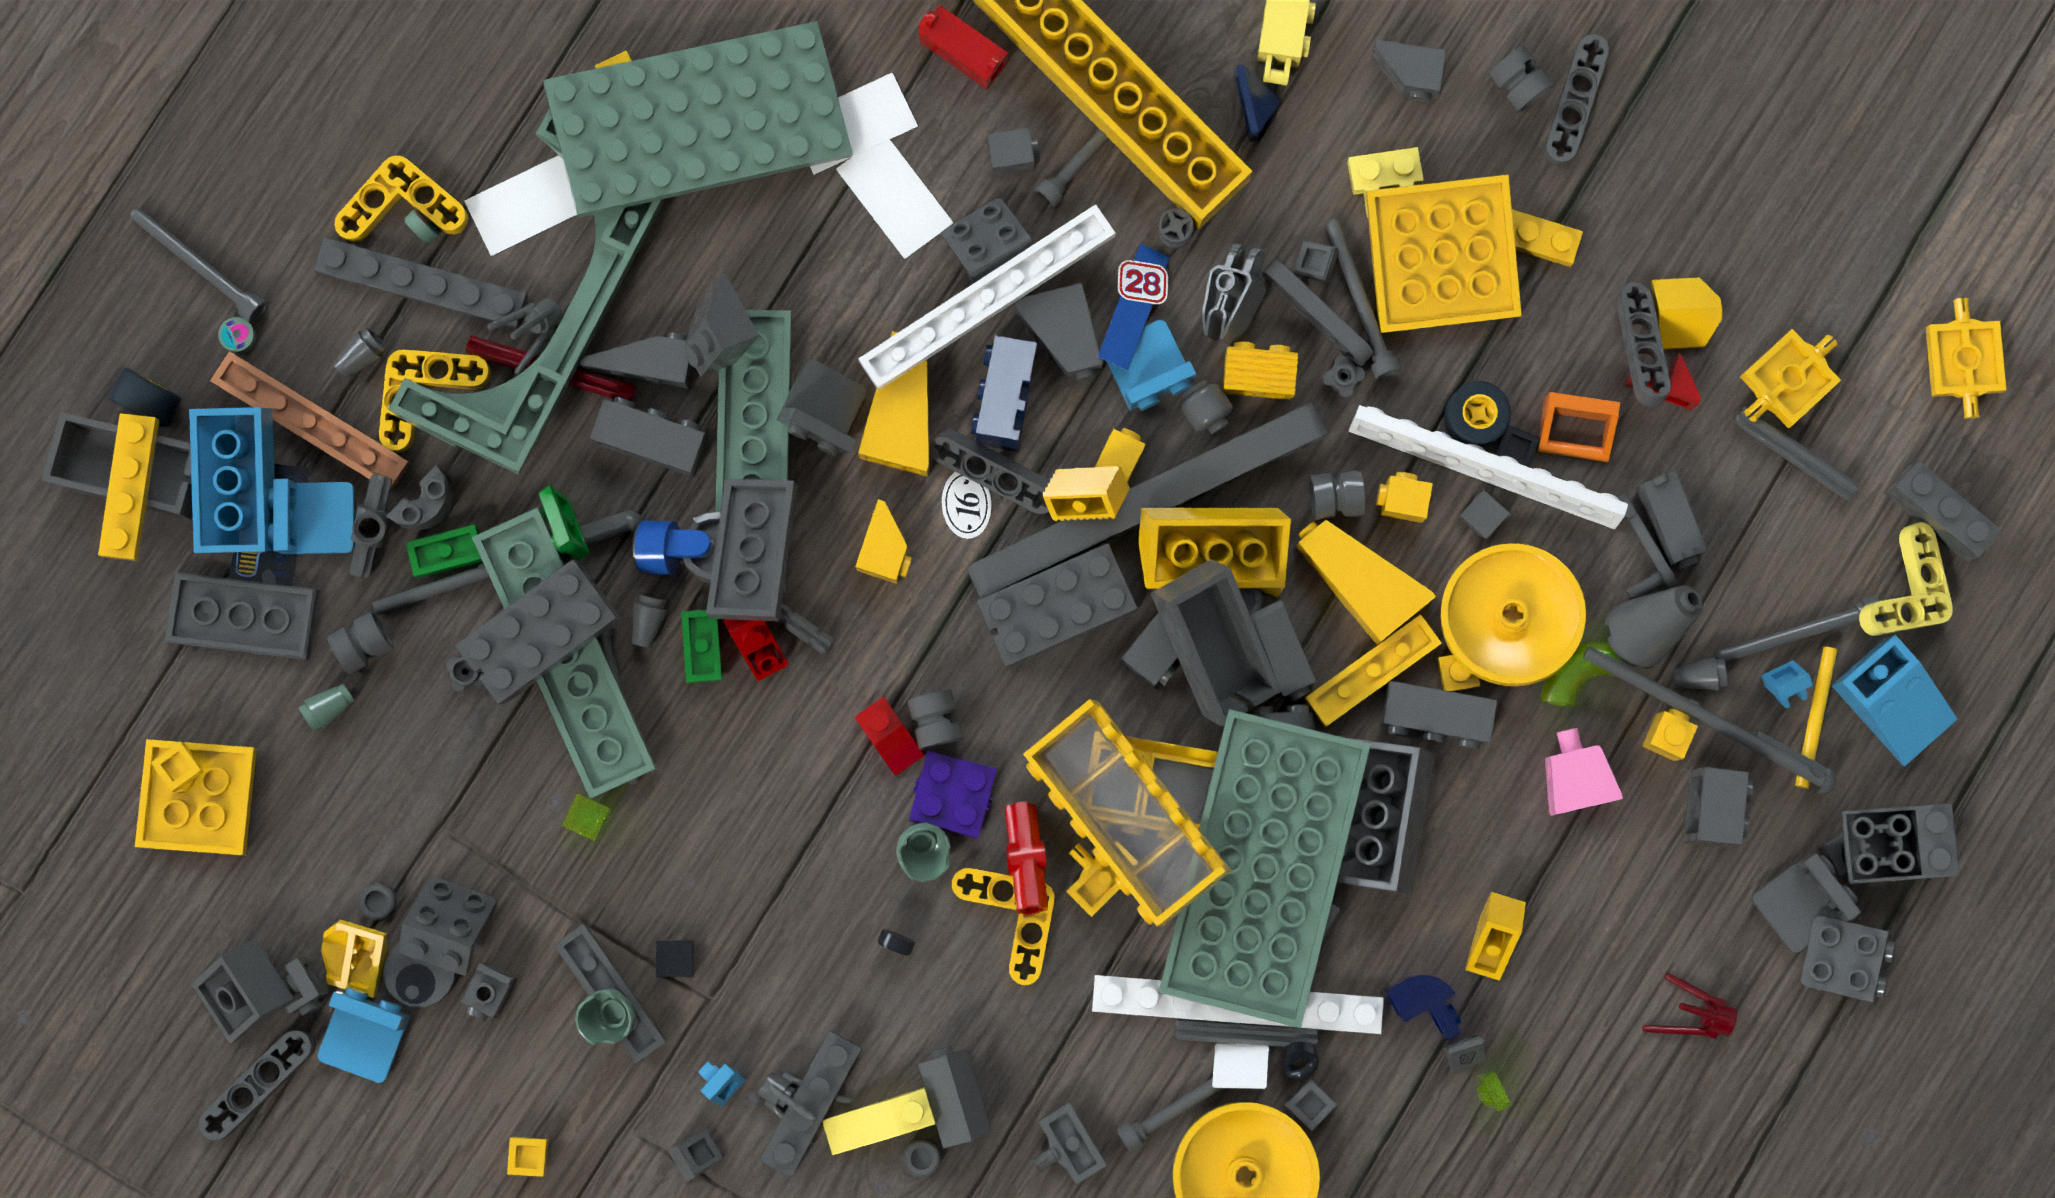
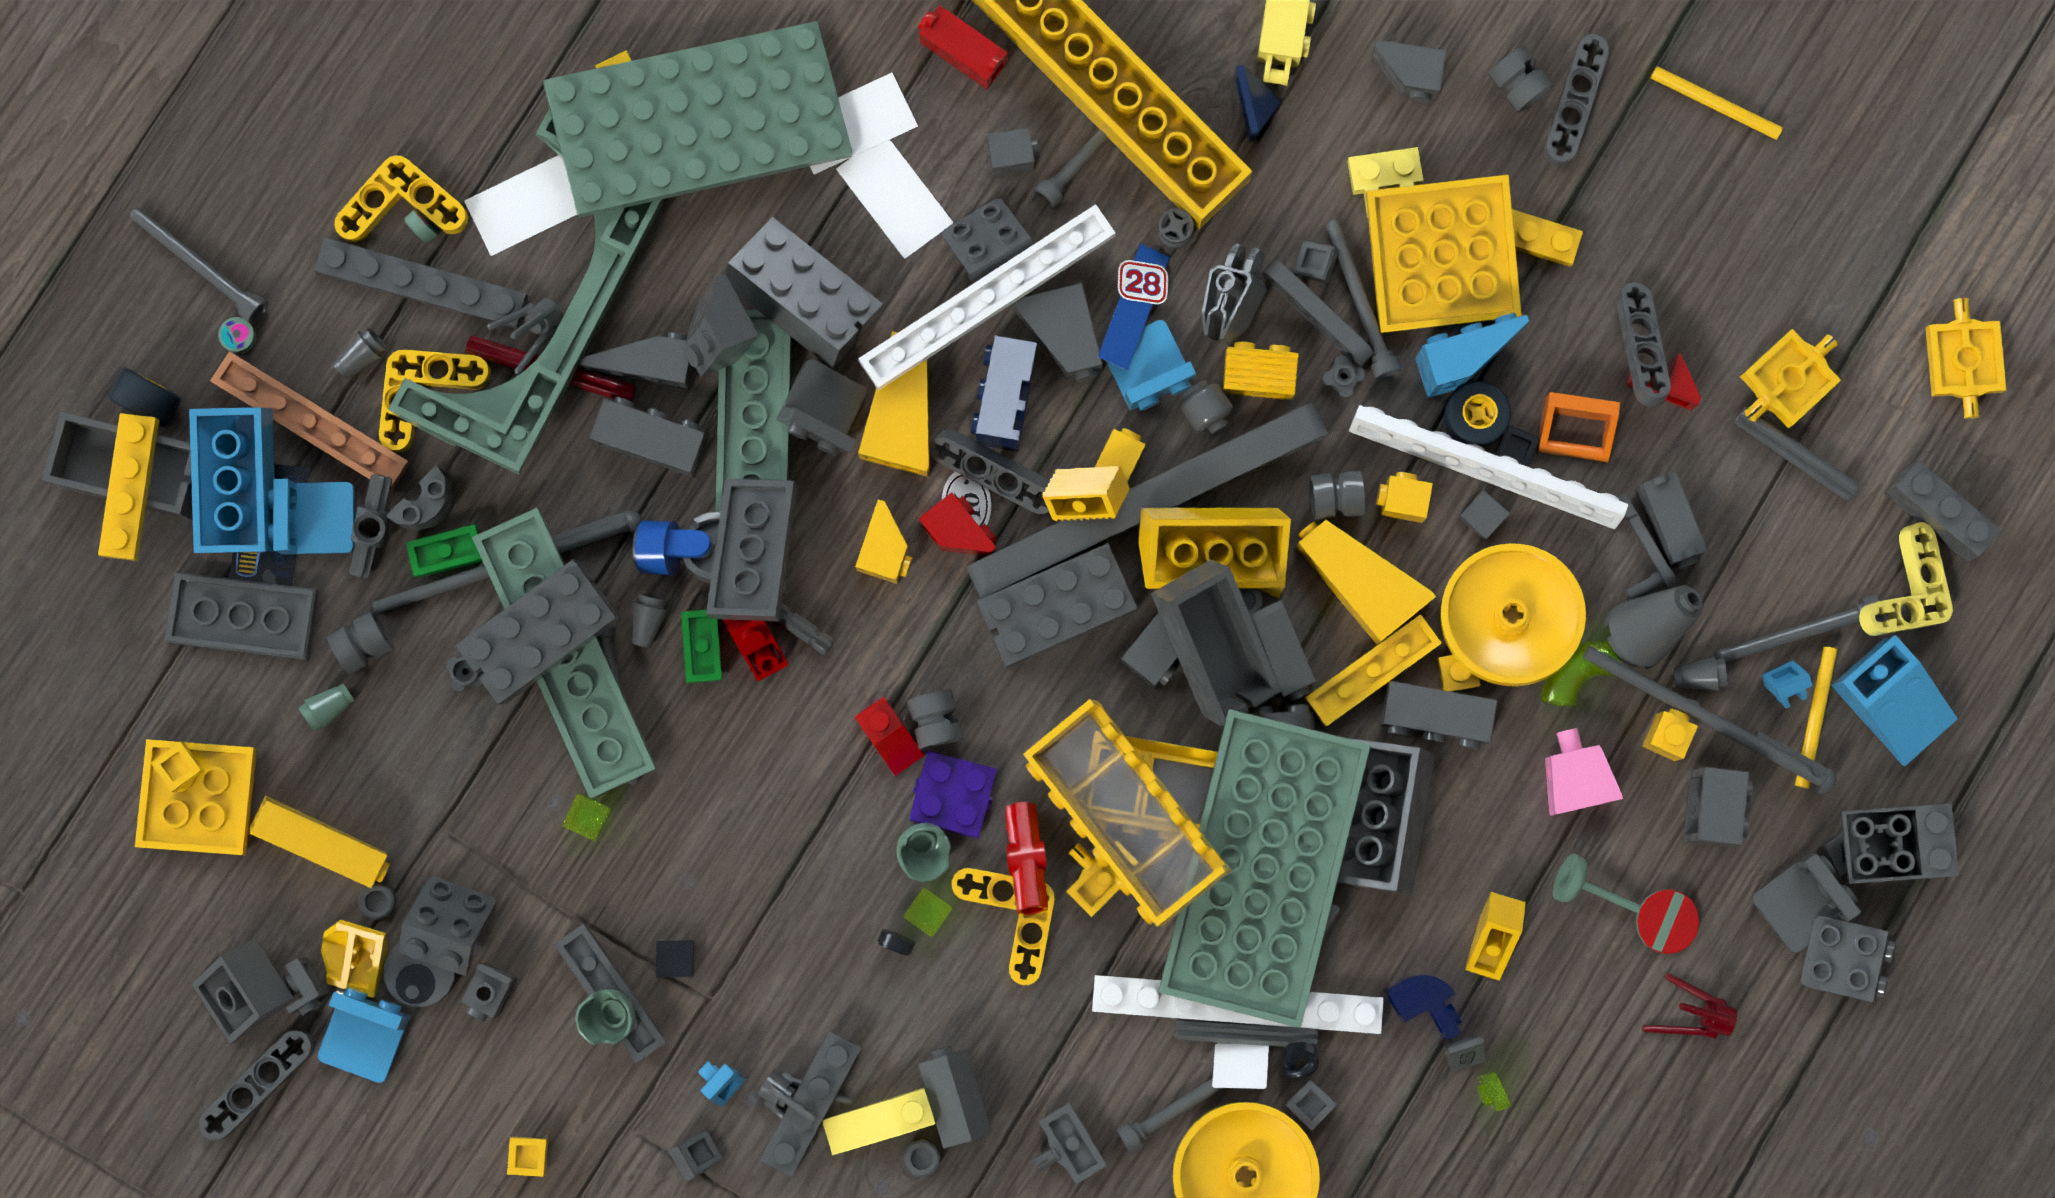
(318, 842): none -> yellow slope
(564, 524): green plate -> none
(802, 292): none -> piece
(928, 912): none -> clear neon green plate
(955, 530): none -> red slope
(1455, 360): none -> dark azure slope
(1664, 920): none -> piece
(1685, 312): yellow slope -> none
(1716, 102): none -> yellow bar

